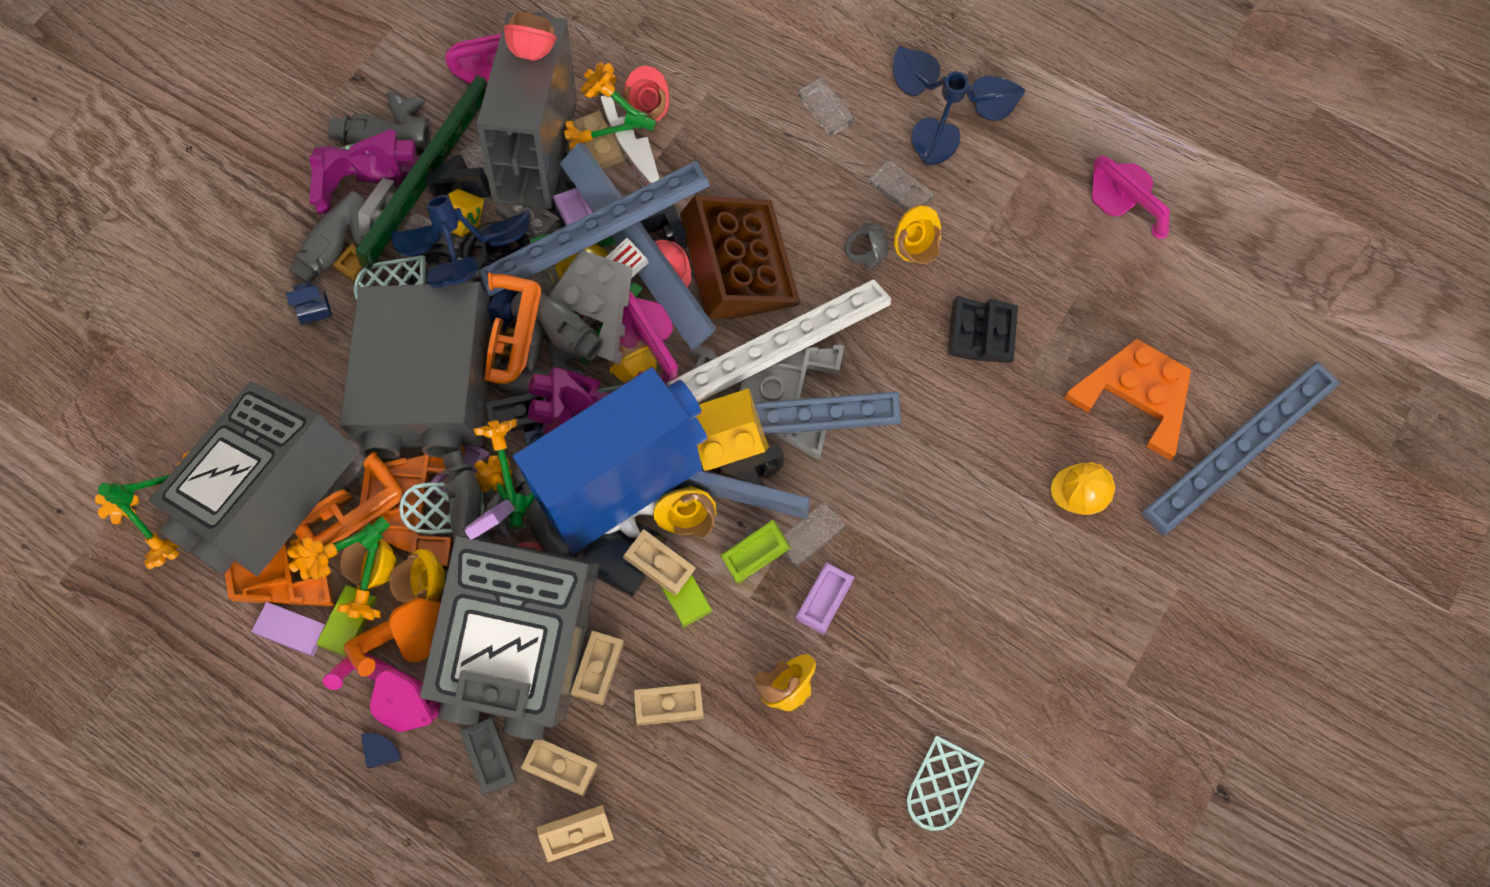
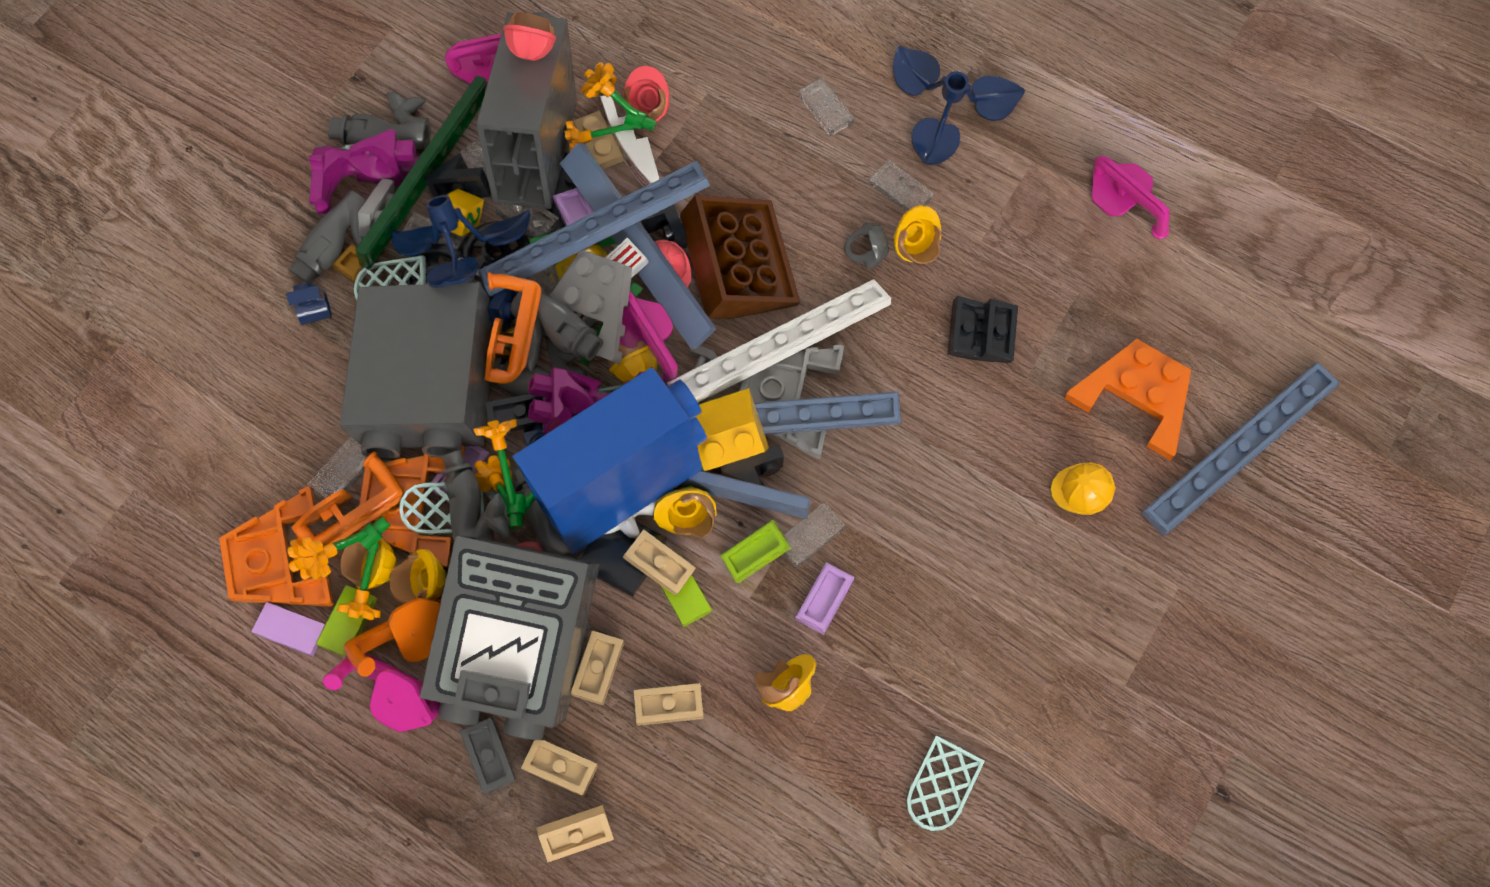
(117, 502): plant -> none
(251, 480): dark grey brick -> none
(379, 750): dark blue tile -> none
(489, 519): lavender tile -> none

